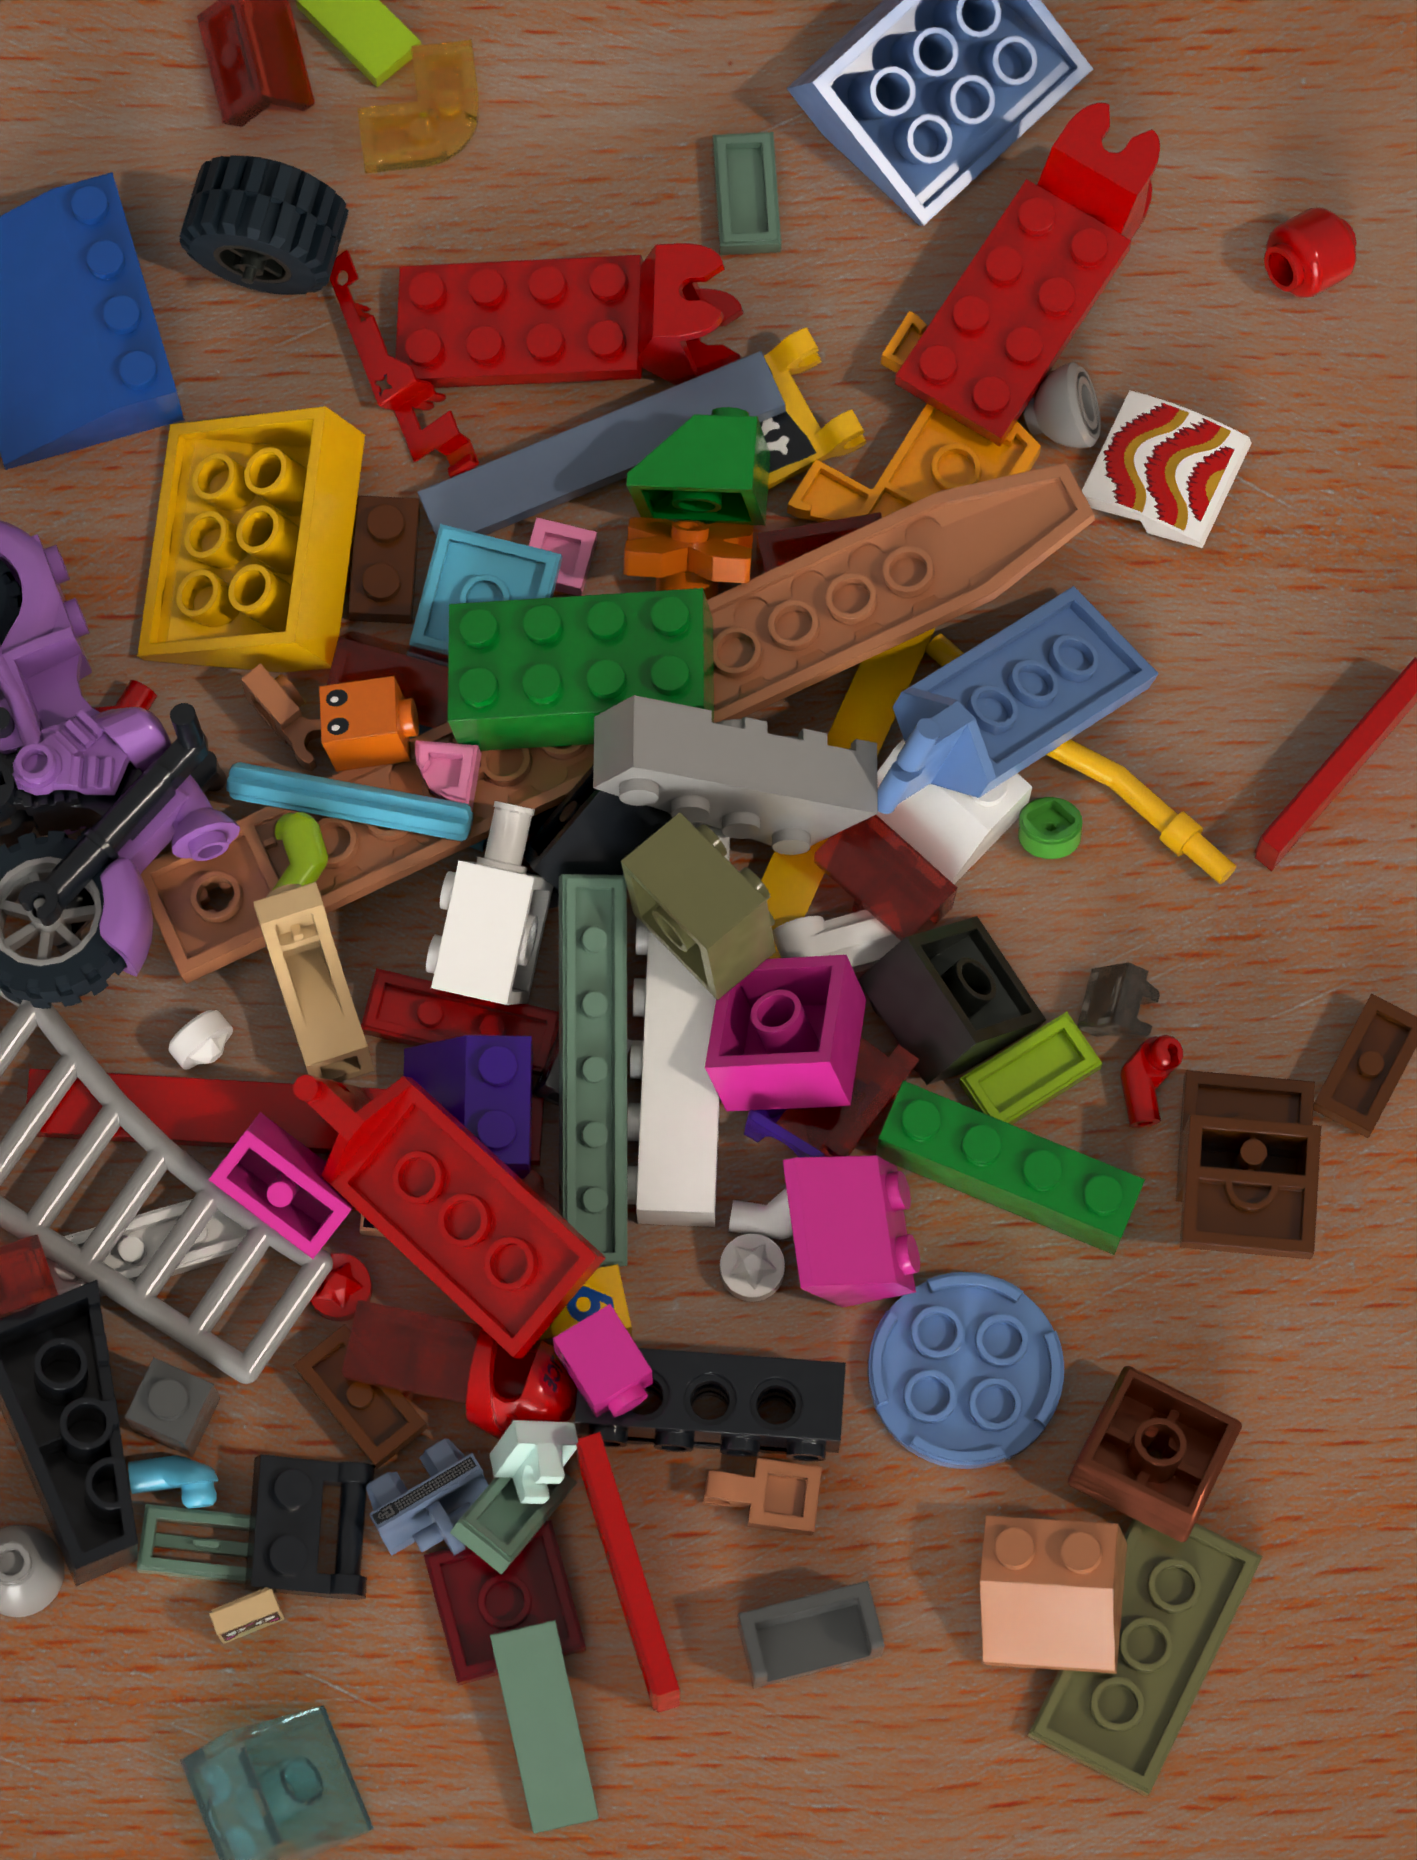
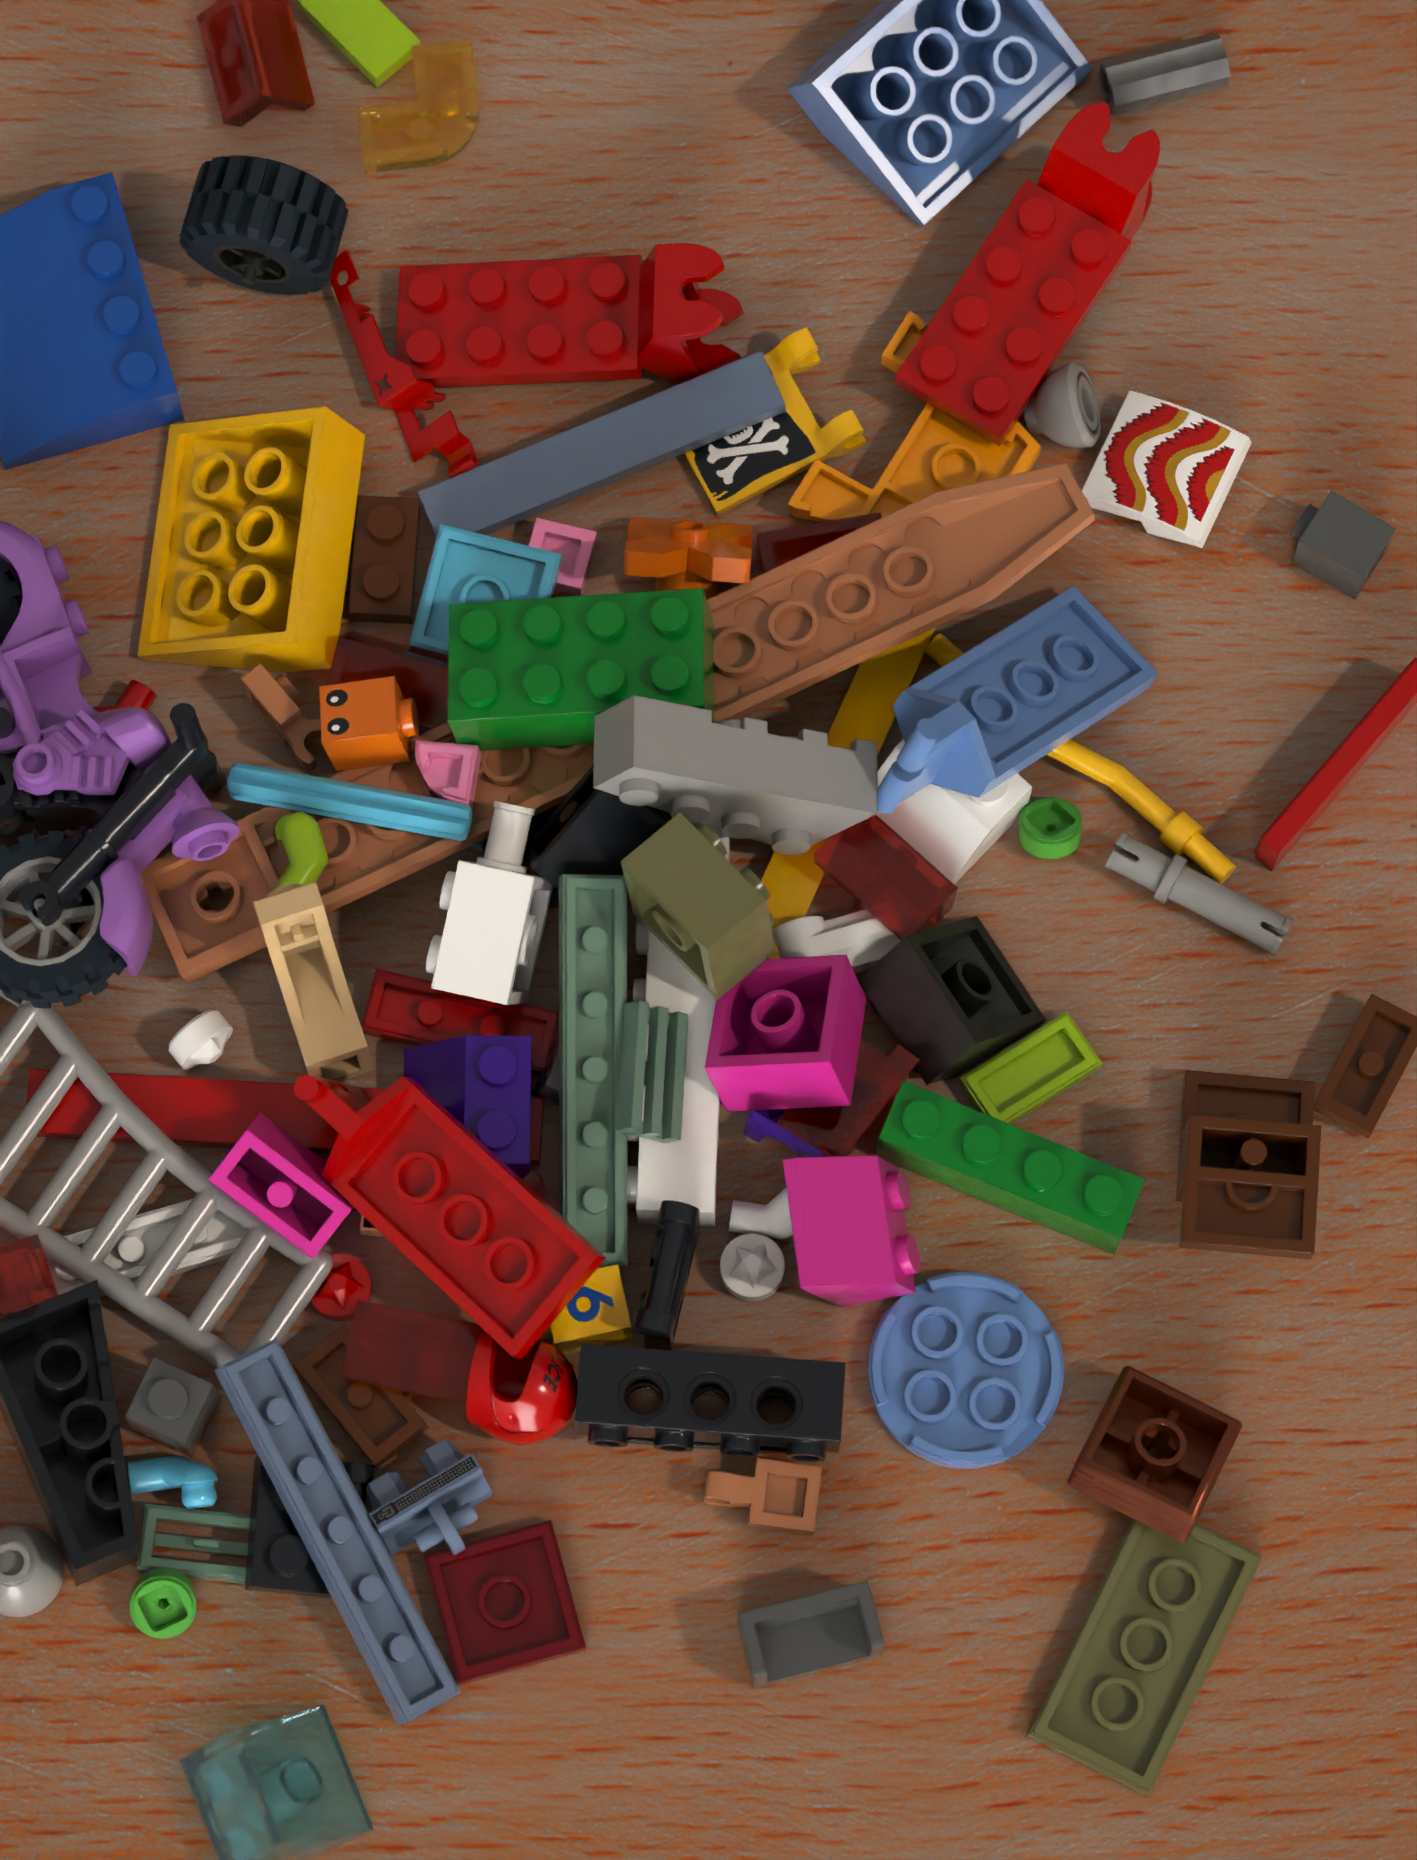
(163, 1603): none -> bright green tile
(246, 1615): tan tile -> none
(337, 1531): none -> sand blue tile
(501, 1526): sand green tile -> none
(534, 1456): light aqua tile -> none
(544, 1726): sand green tile -> none
(604, 1363): dark pink brick -> none
(627, 1573): red tile -> none
(661, 1073): none -> sand green tile
(671, 1265): none -> black plate
(706, 472): green slope -> none
(746, 193): sand green tile -> none
(1052, 1593): nougat slope -> none
(1115, 1000): clear smoke tile -> none
(1143, 1075): red arm -> none
(1164, 73): none -> flat silver axle
(1198, 893): none -> light grey pin
(1310, 252): red head -> none
(1341, 543): none -> dark grey brick

